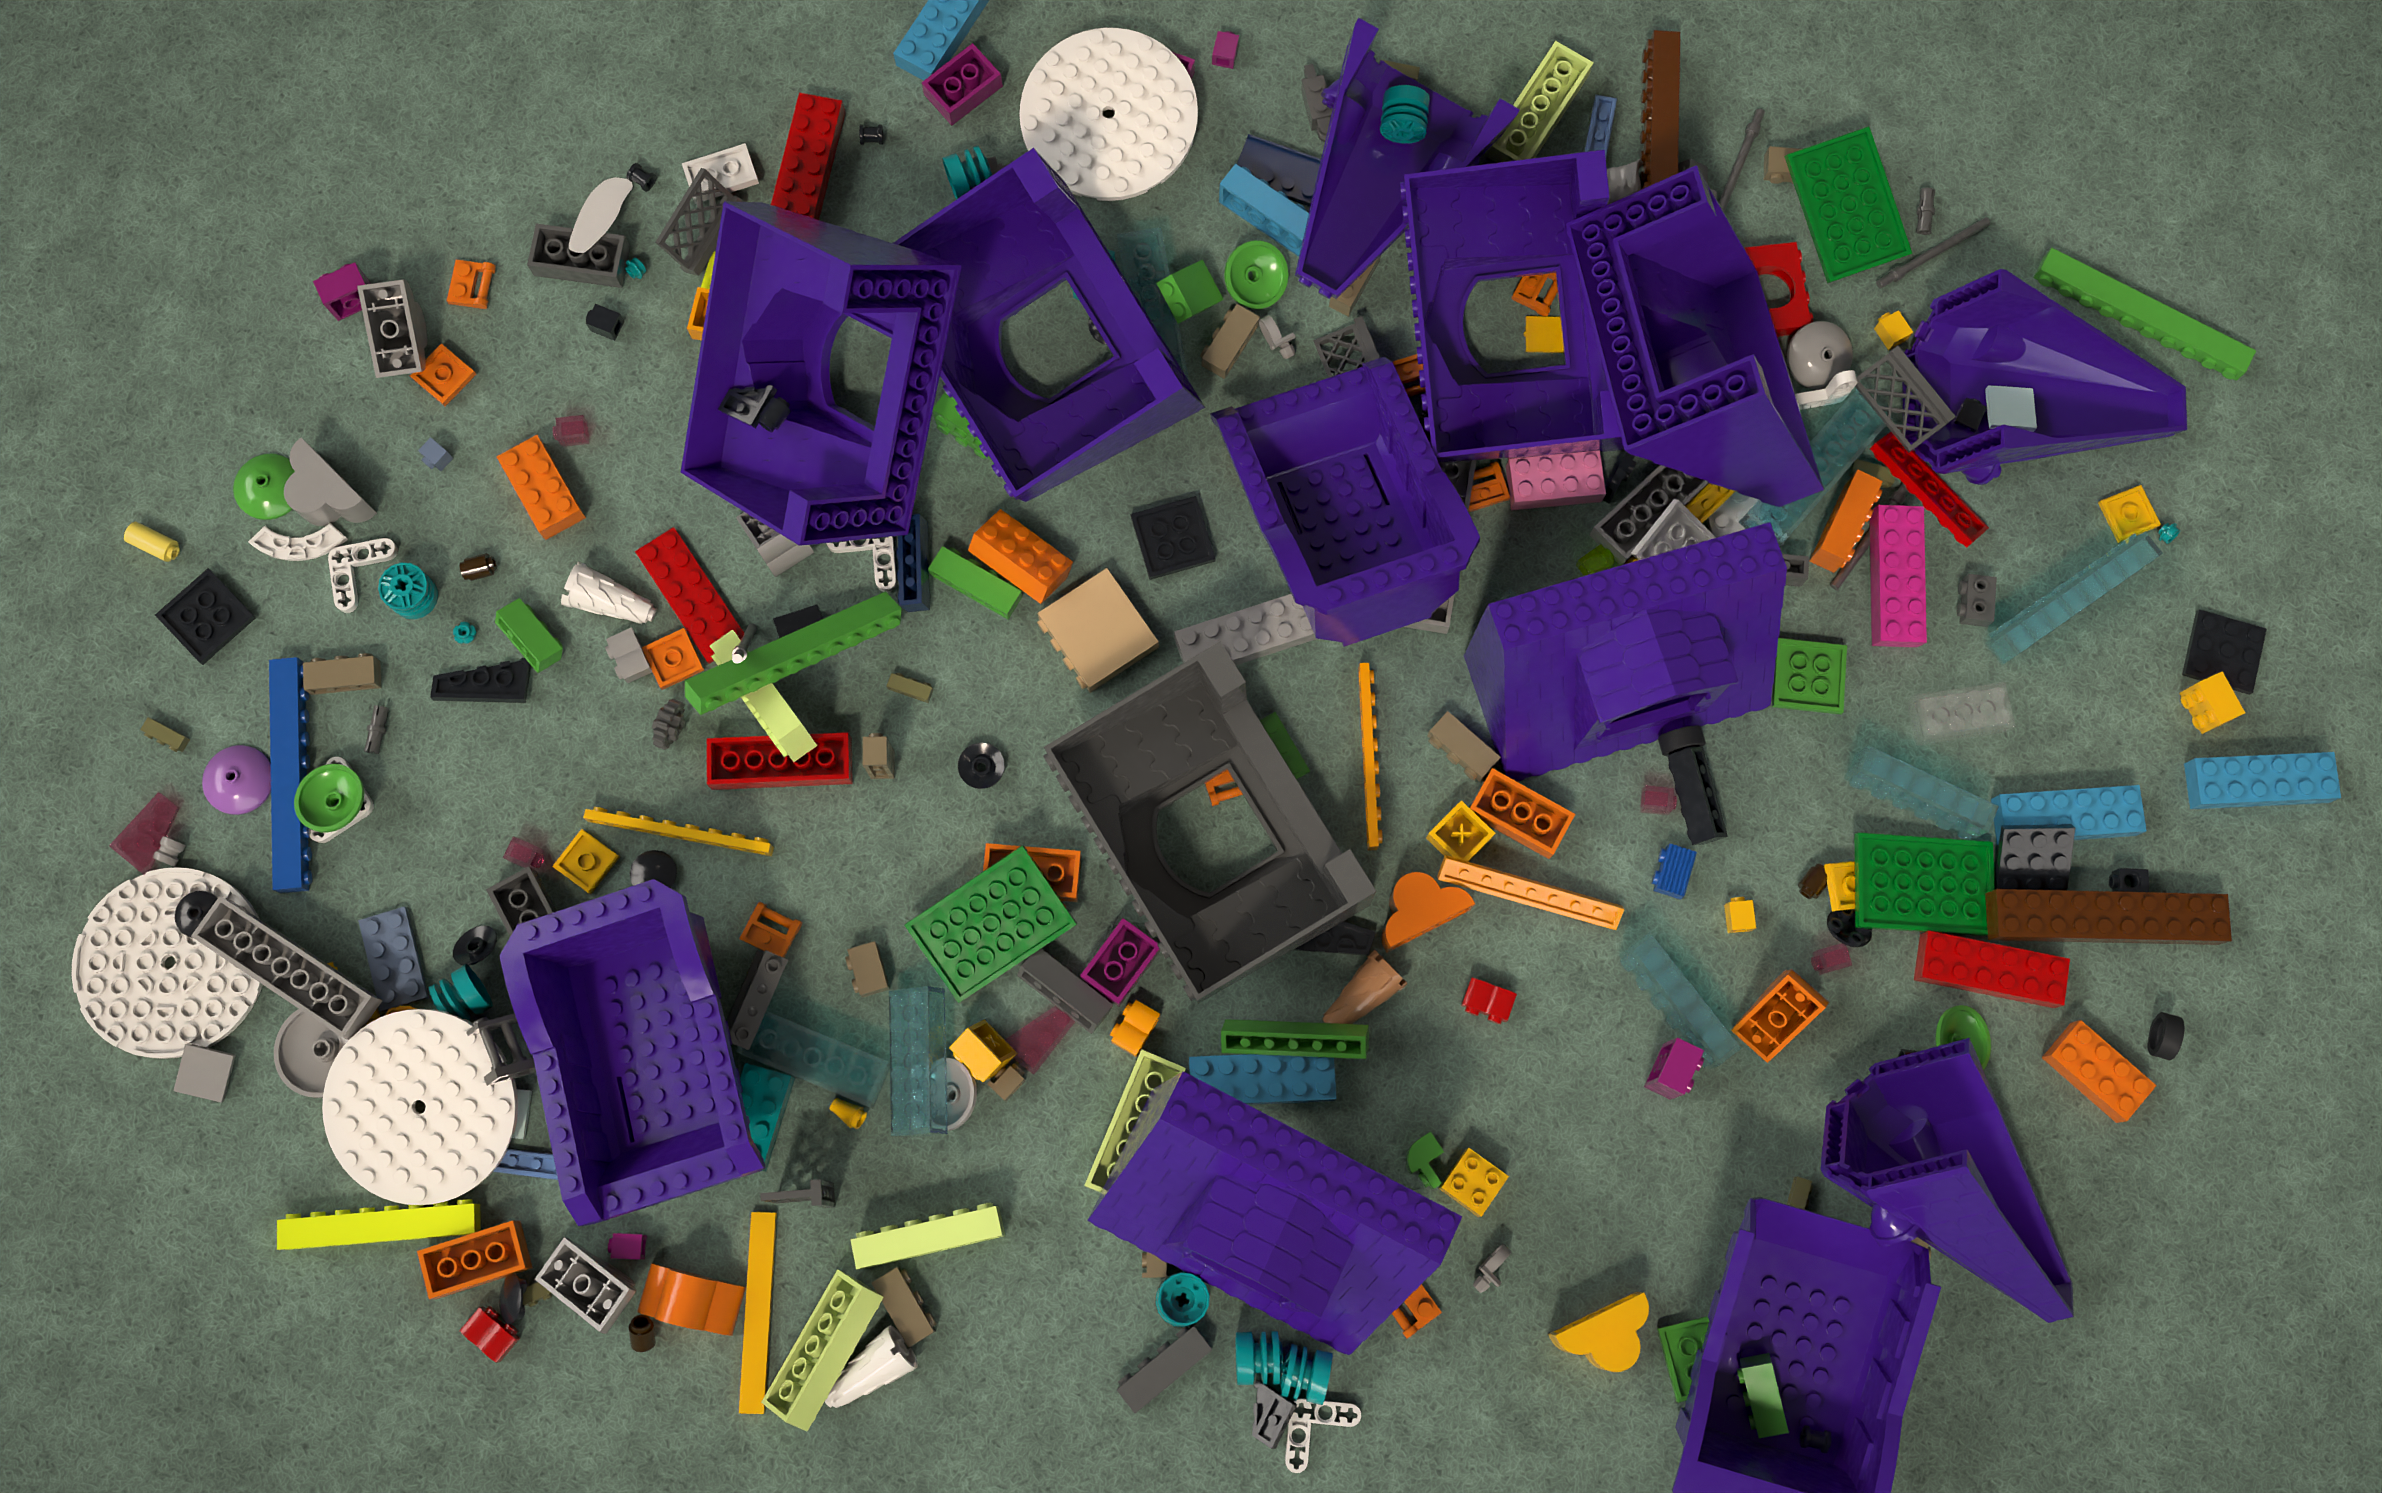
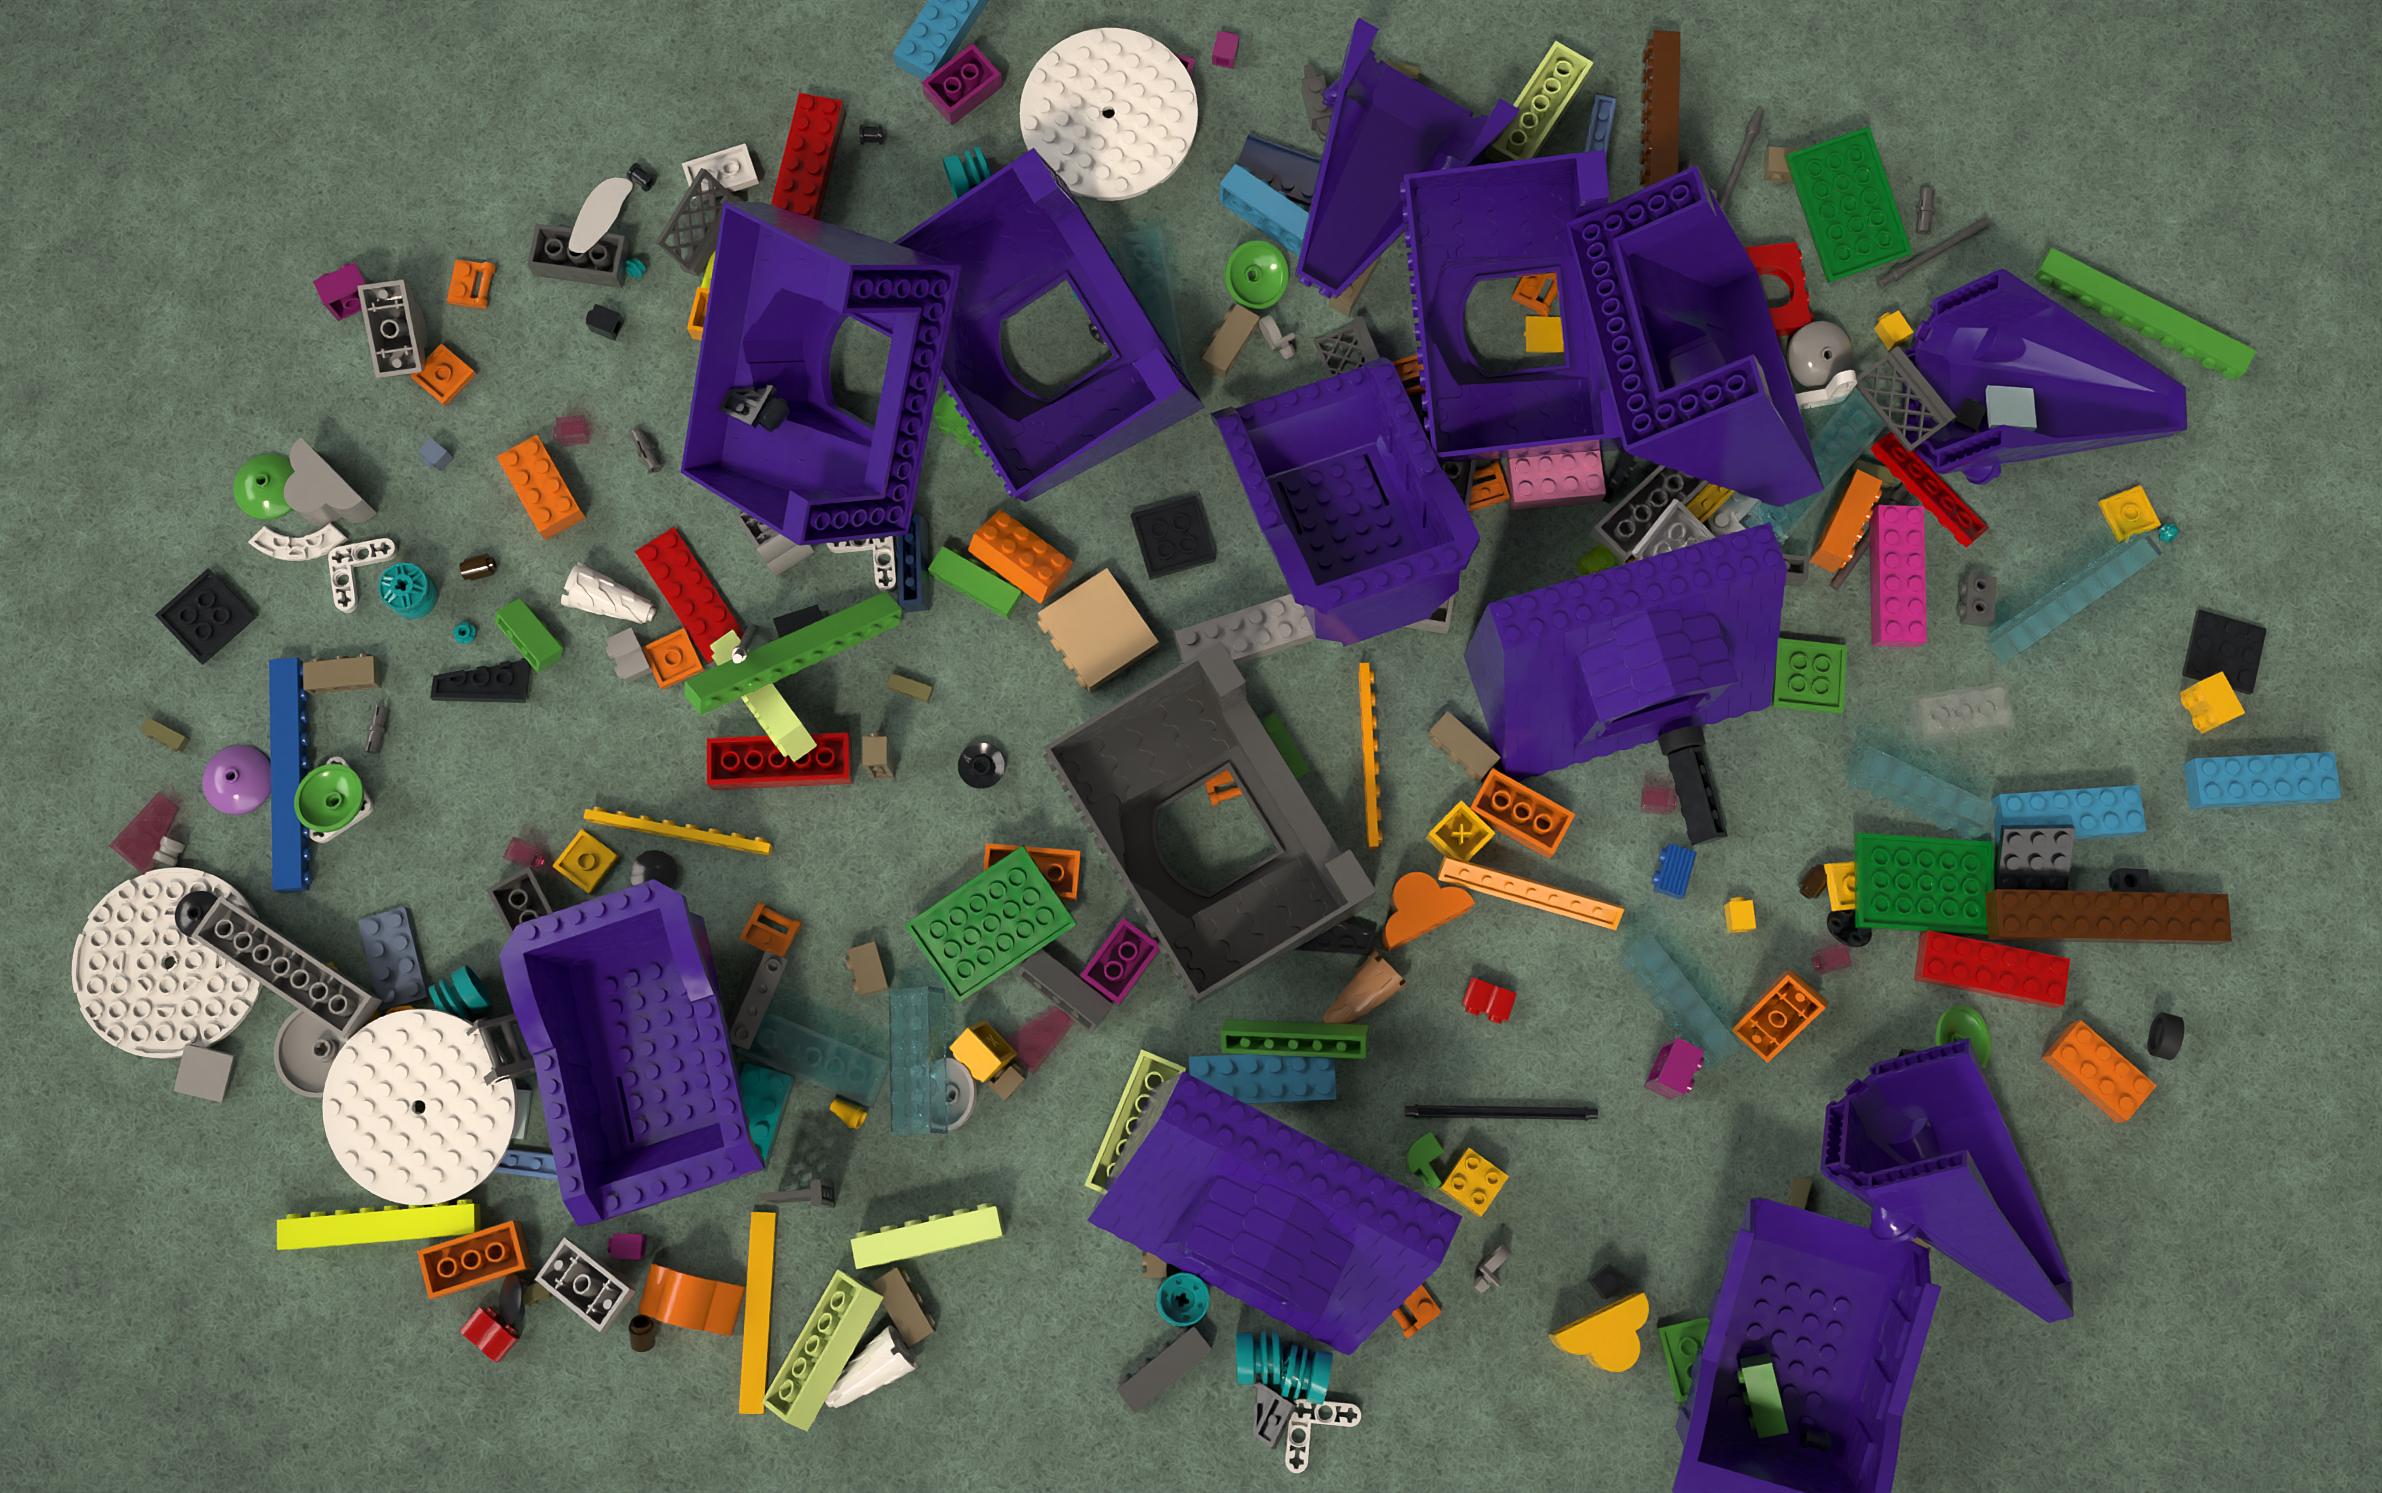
(151, 541): light yellow brick -> none
(474, 945): black dish -> none
(645, 450): none -> dark grey pin
(668, 724): dark grey gear -> none
(1135, 1028): light orange brick -> none
(1190, 291): bright green brick -> none
(1405, 114): teal wheel -> none
(1501, 1112): none -> black piece
(1606, 1281): none -> black brick
(1623, 180): light grey piece -> none

